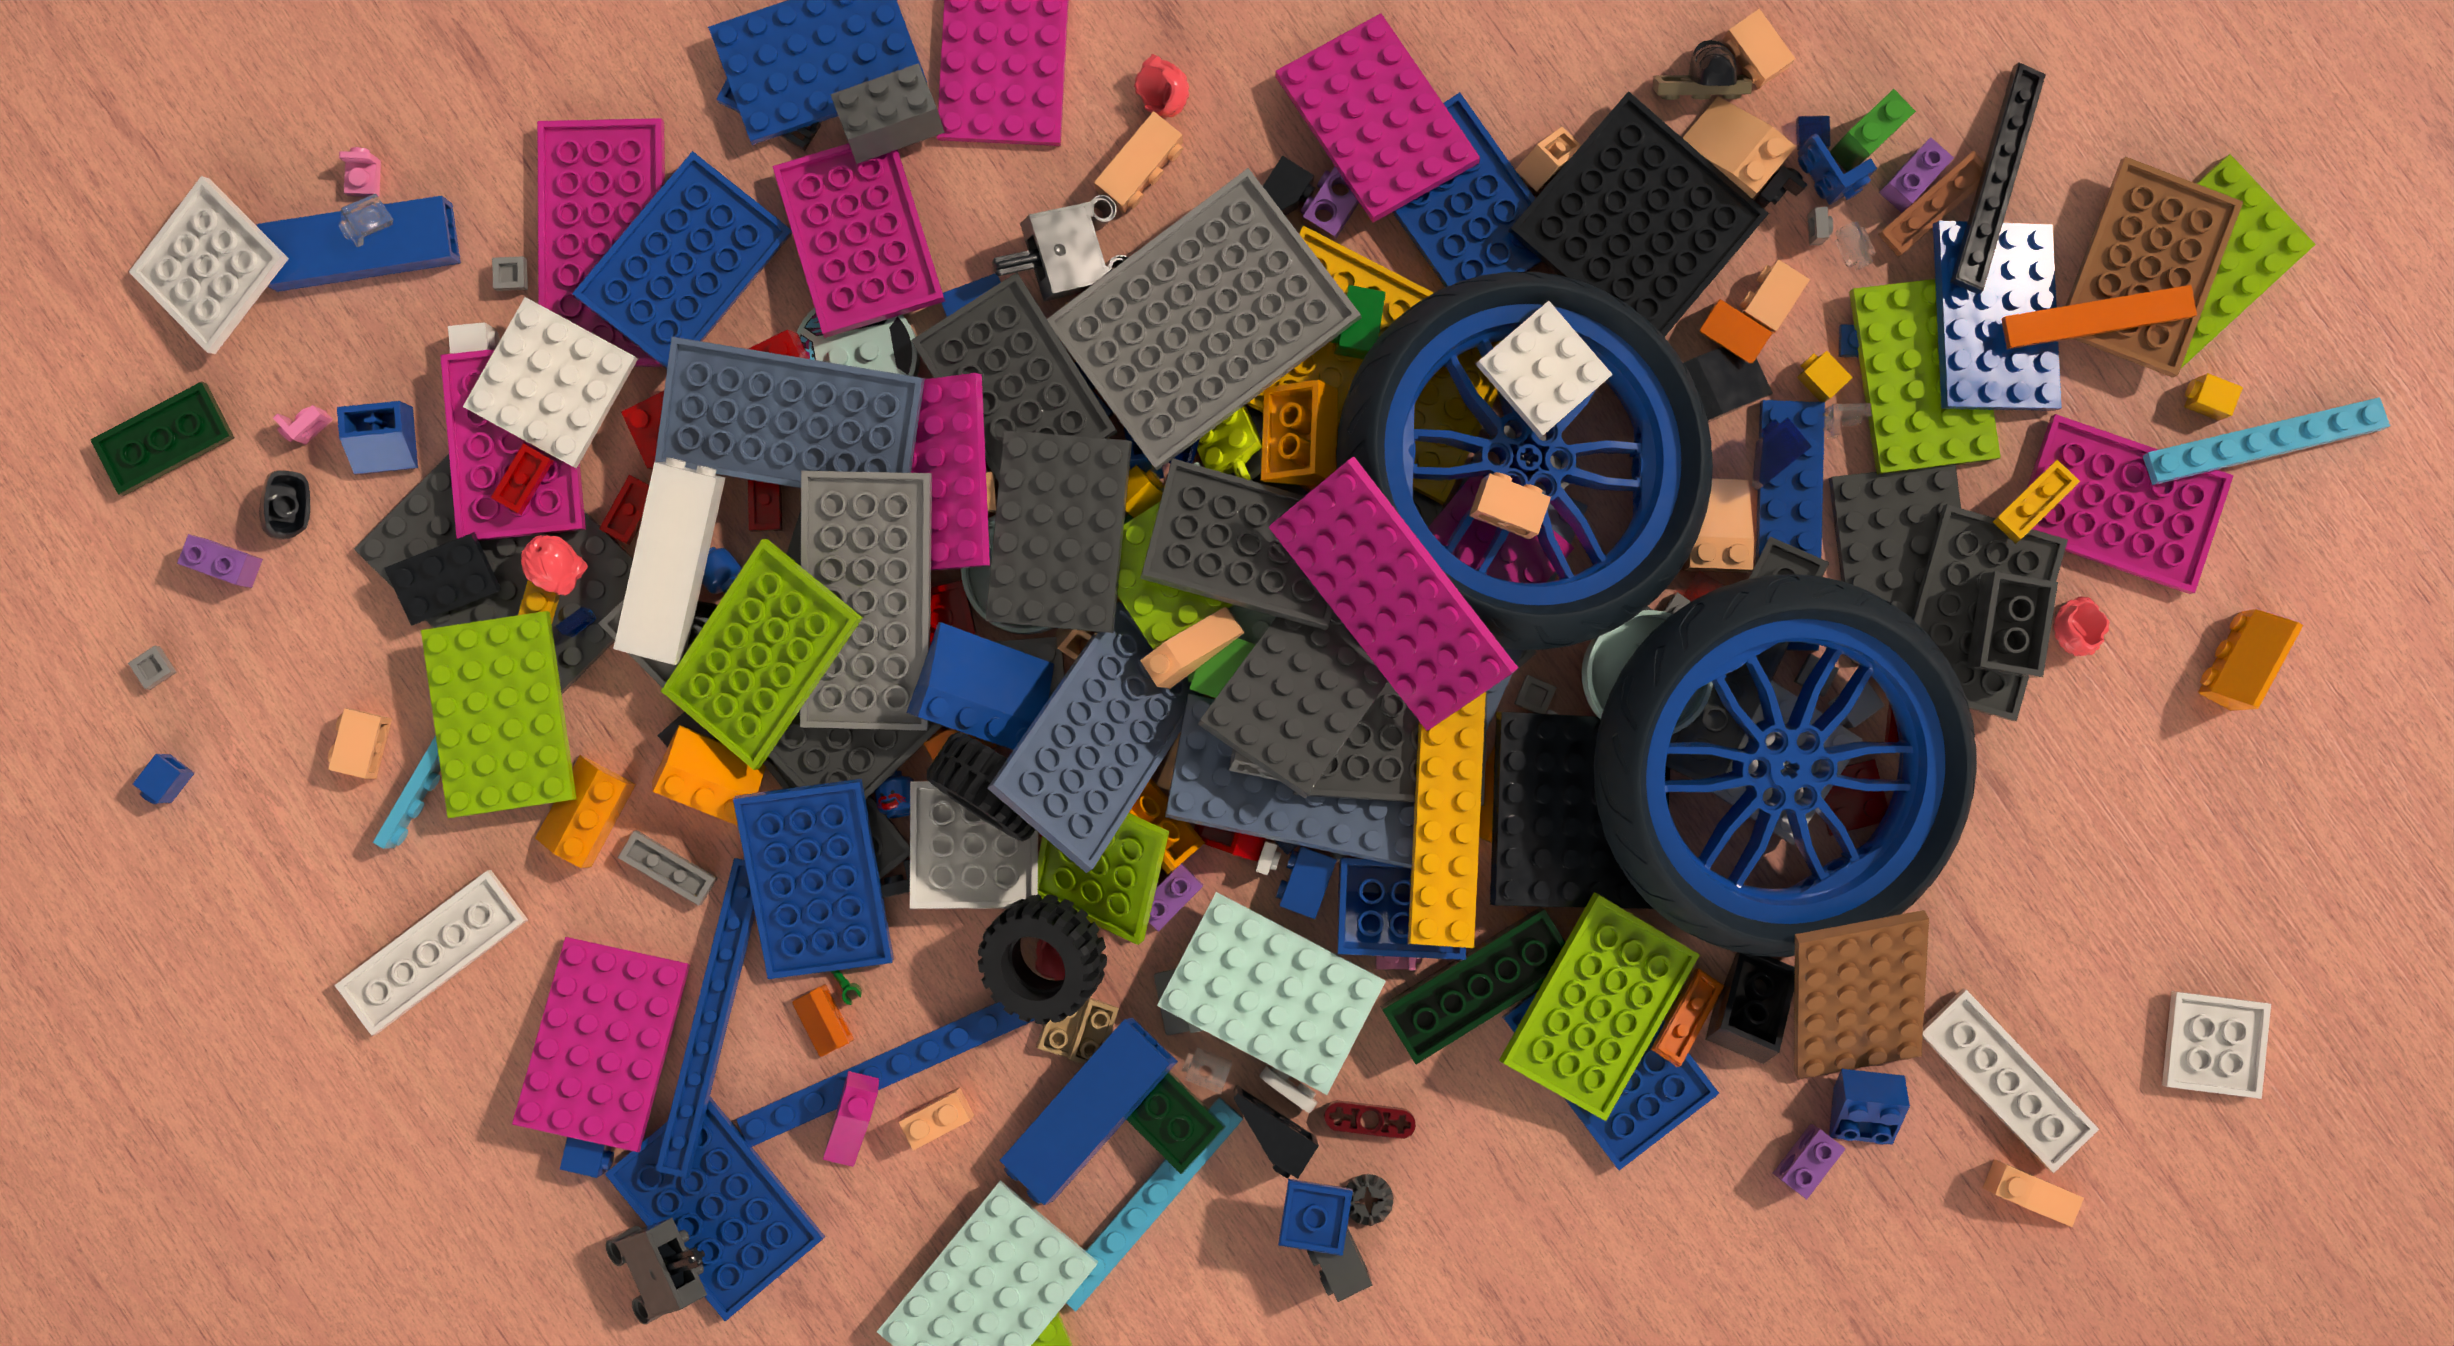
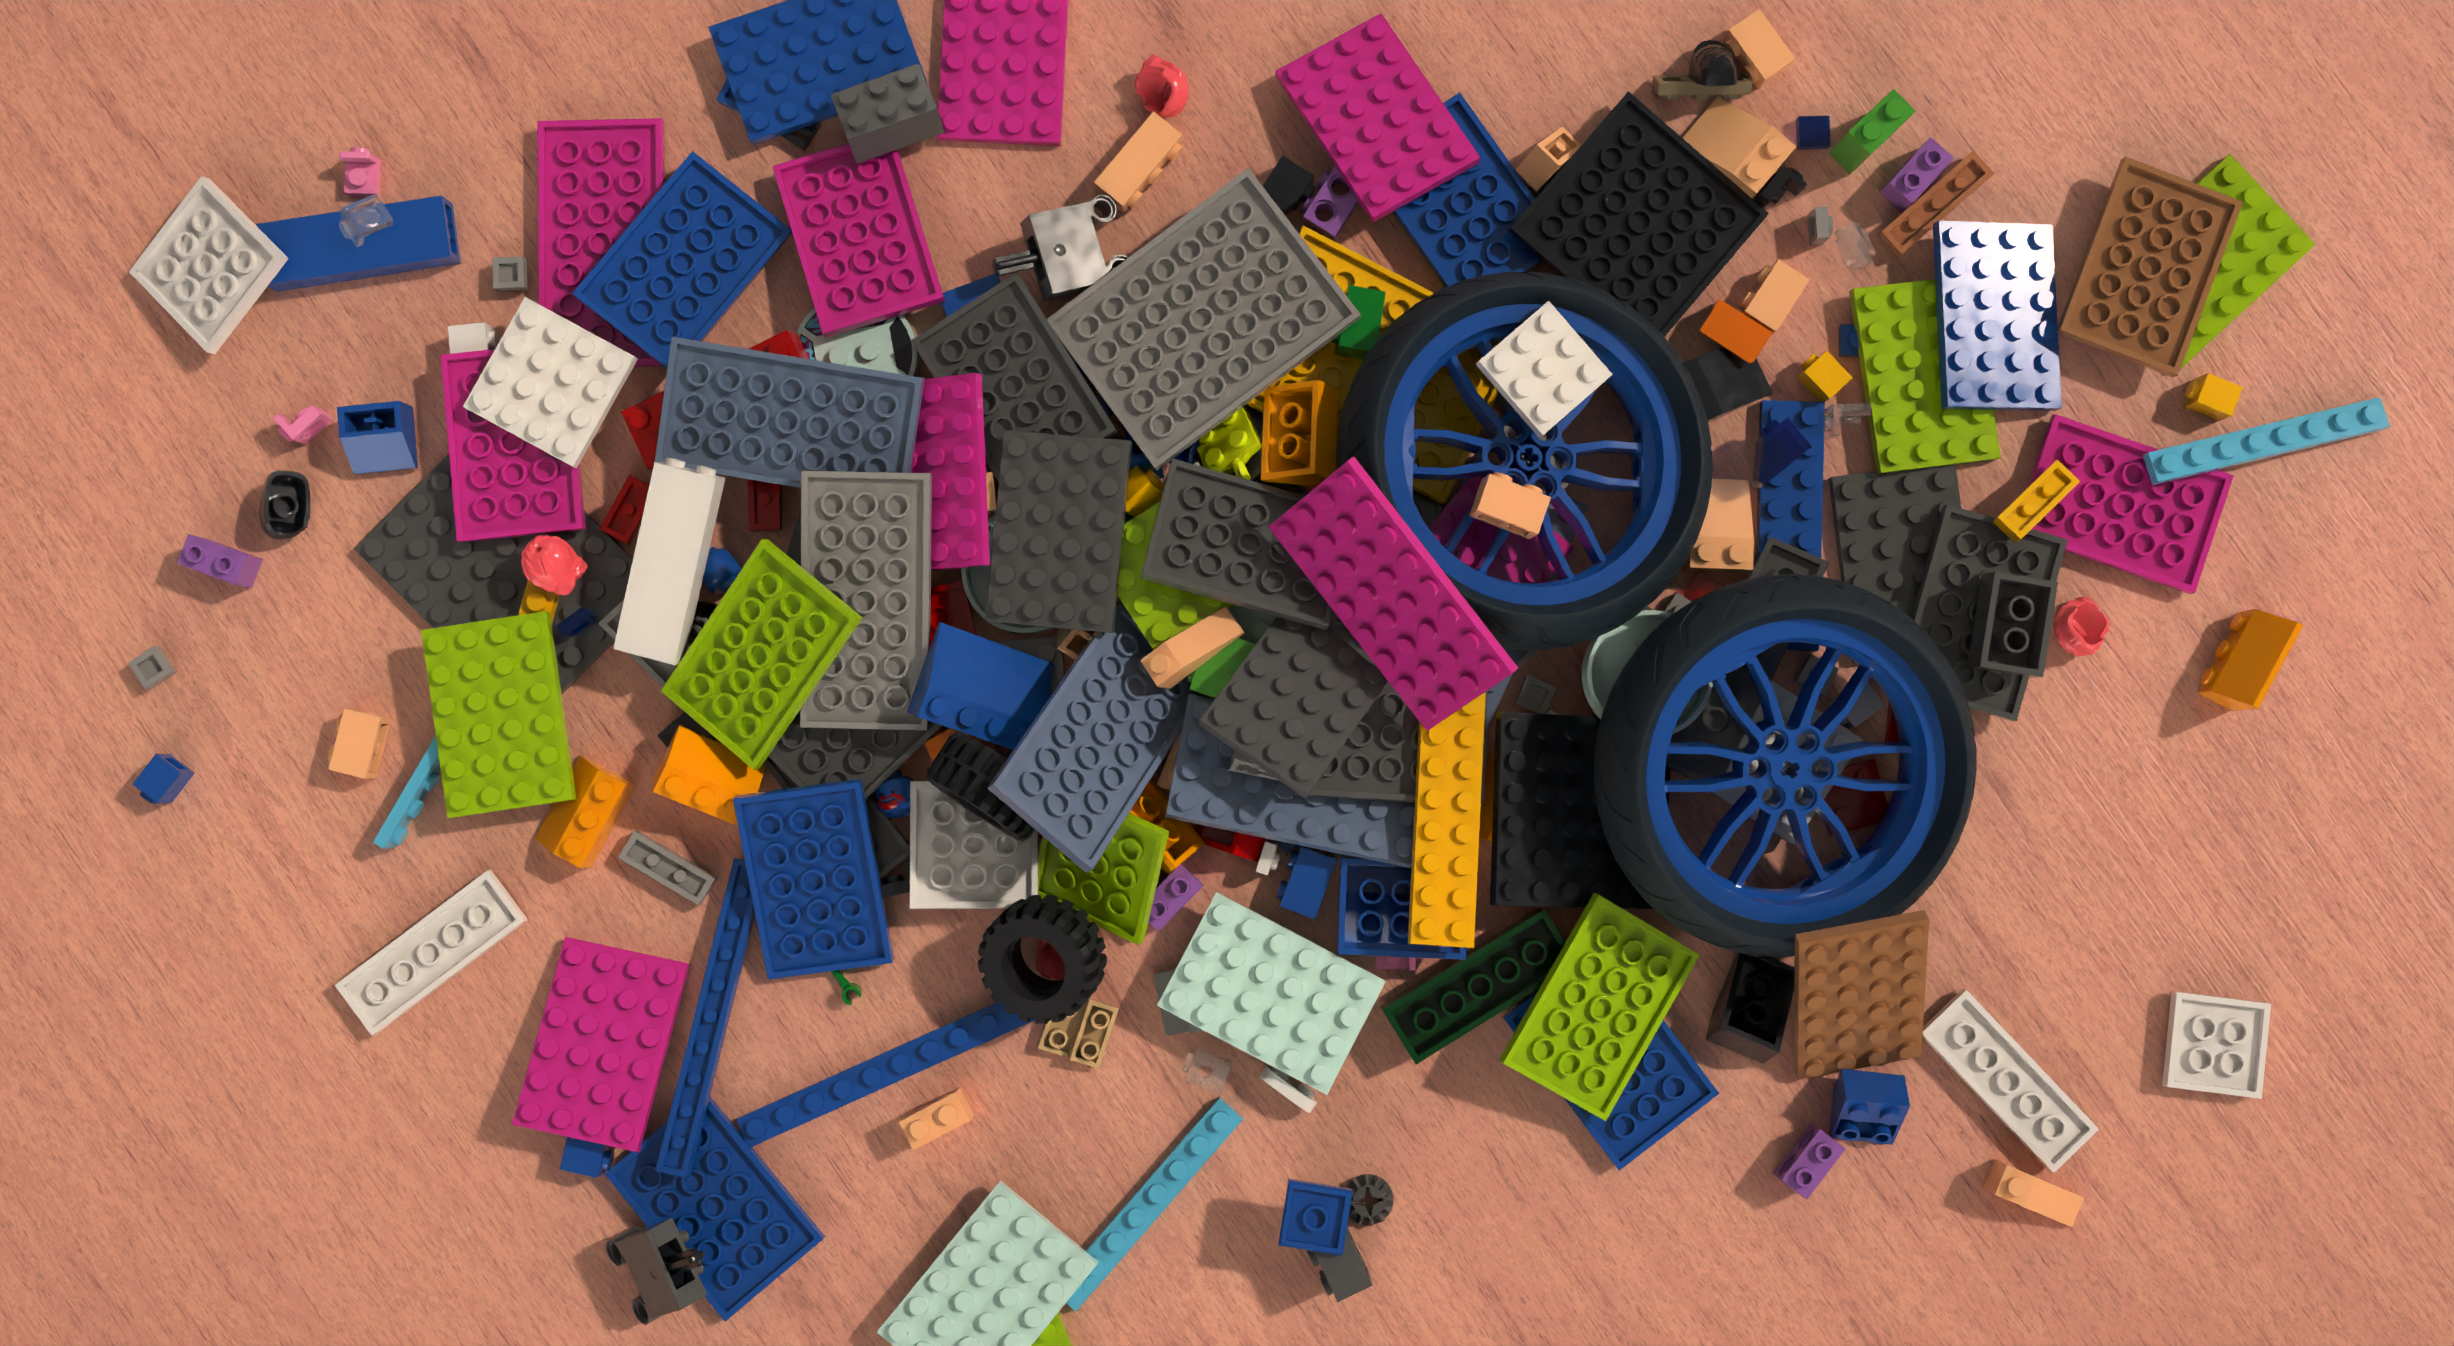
(162, 438): dark green plate -> none
(442, 578): black plate -> none
(522, 479): red plate -> none
(822, 1020): orange panel -> none
(851, 1118): dark pink slope -> none
(1087, 1111): blue brick -> none
(1176, 1122): dark green plate -> none
(1283, 1140): black slope -> none
(1394, 1113): dark red beam -> none
(1687, 1017): orange tile -> none
(1828, 177): blue bracket -> none
(1998, 178): black tile -> none
(2099, 317): orange tile -> none

